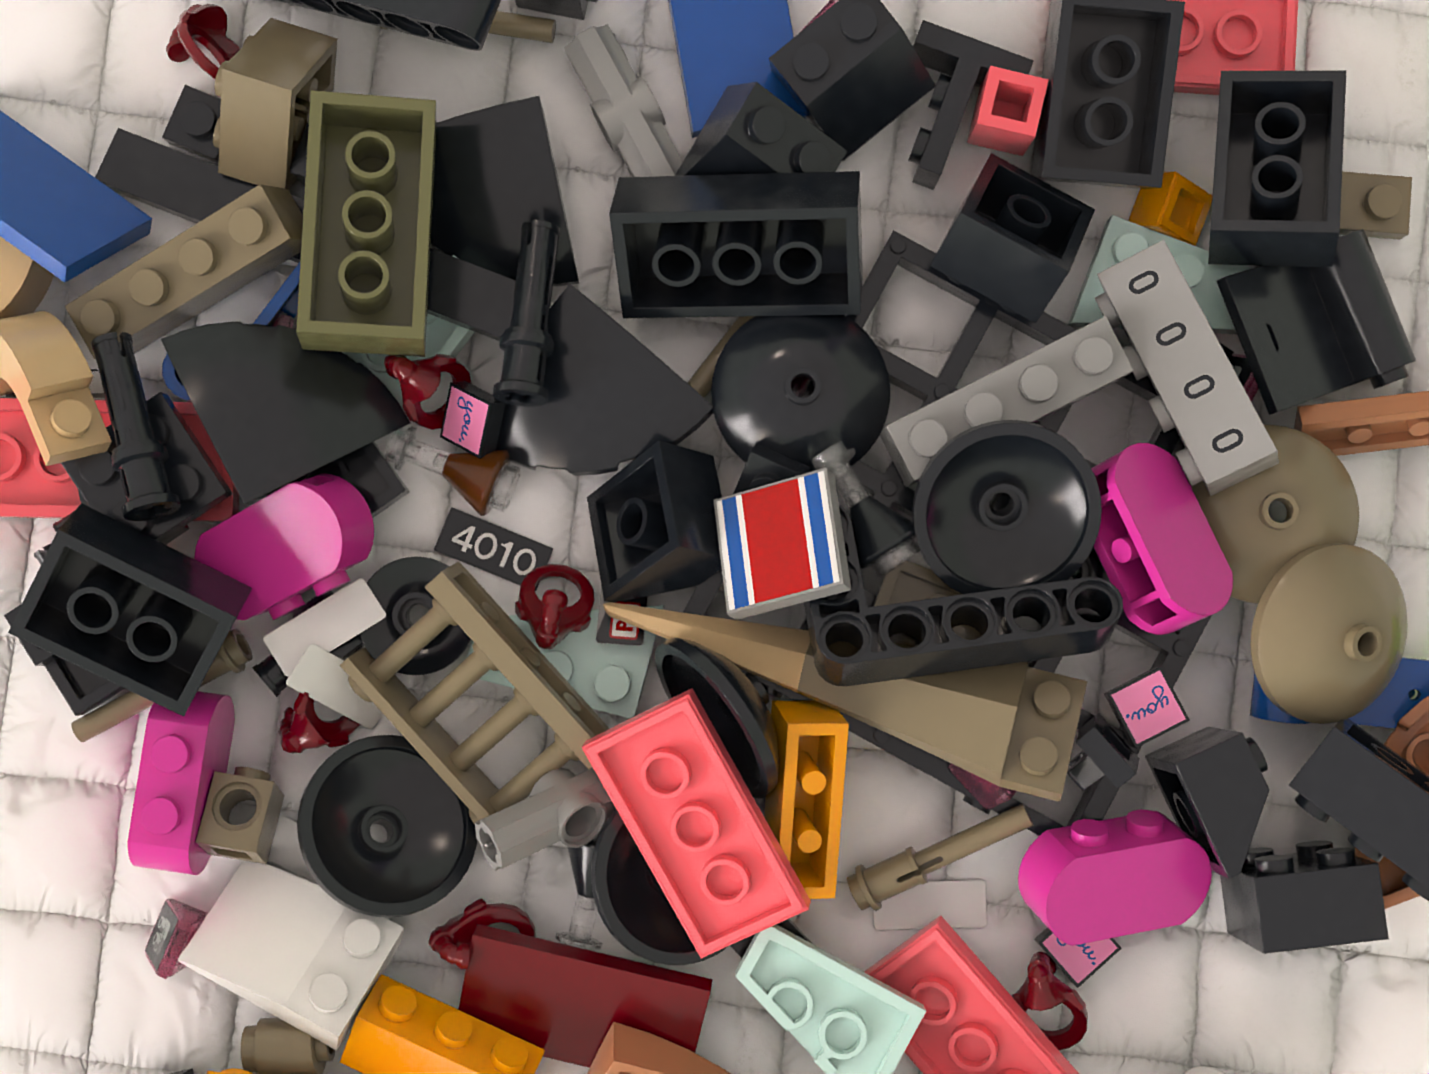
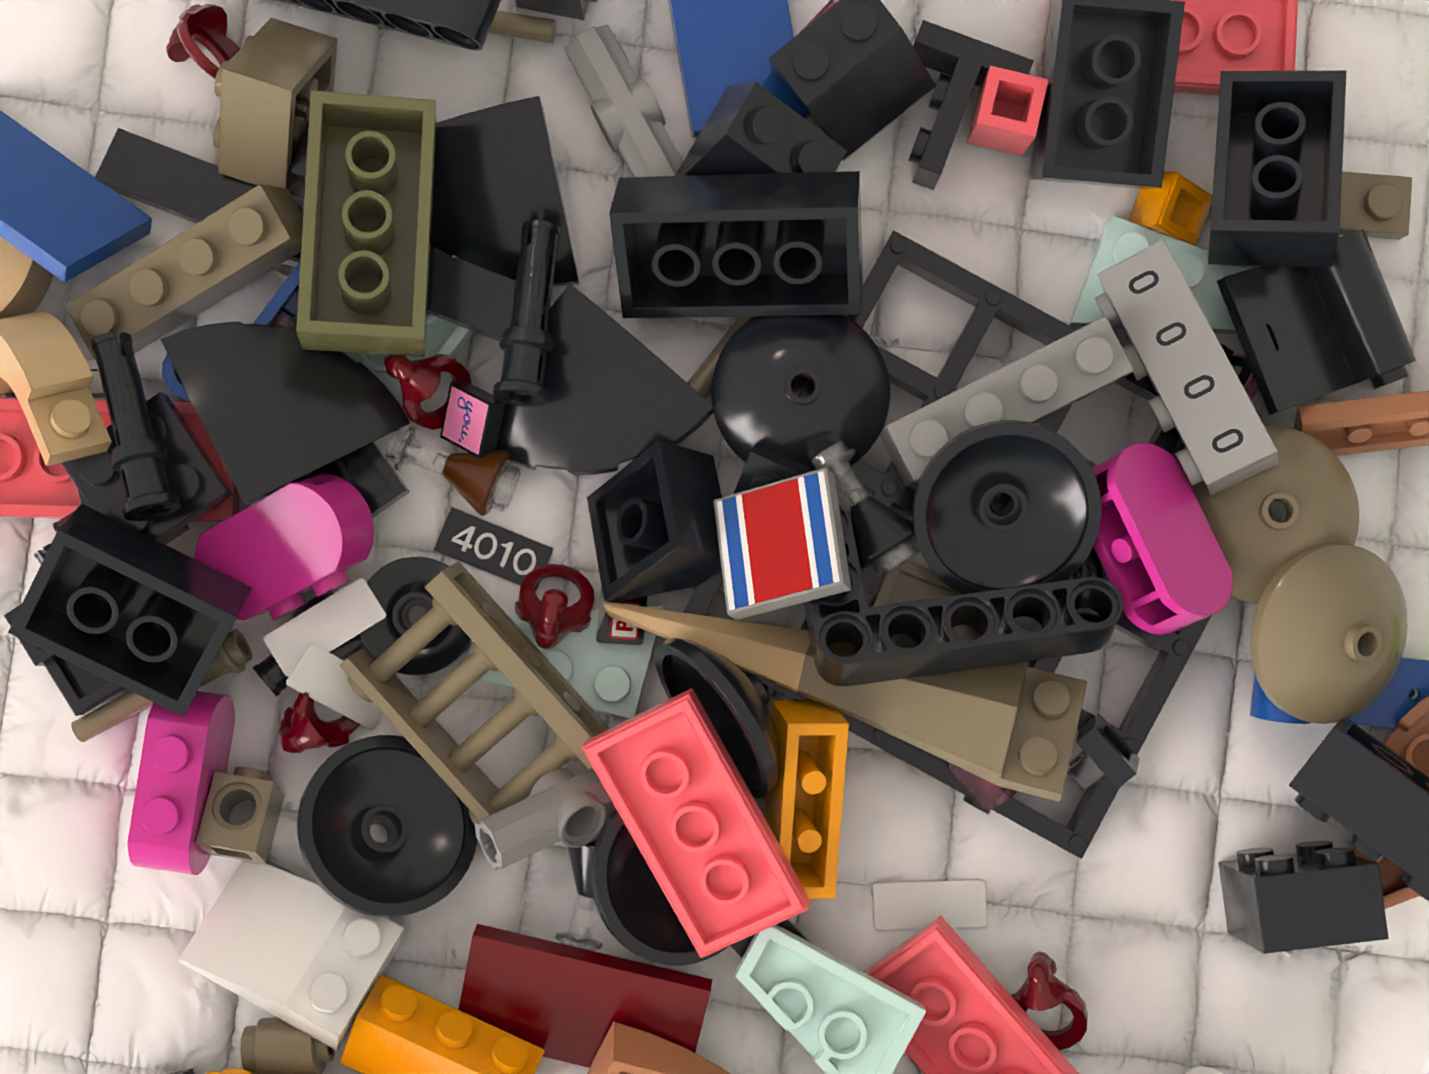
(171, 935): clear pink slope -> none
(194, 123): black plate -> none
(455, 936): dark red piece -> none
(910, 868): dark tan pin -> none
(1013, 238): black brick -> none
(1080, 960): bright pink tile -> none
(1114, 877): dark pink brick -> none
(1146, 707): bright pink tile -> none
(1214, 792): black slope -> none

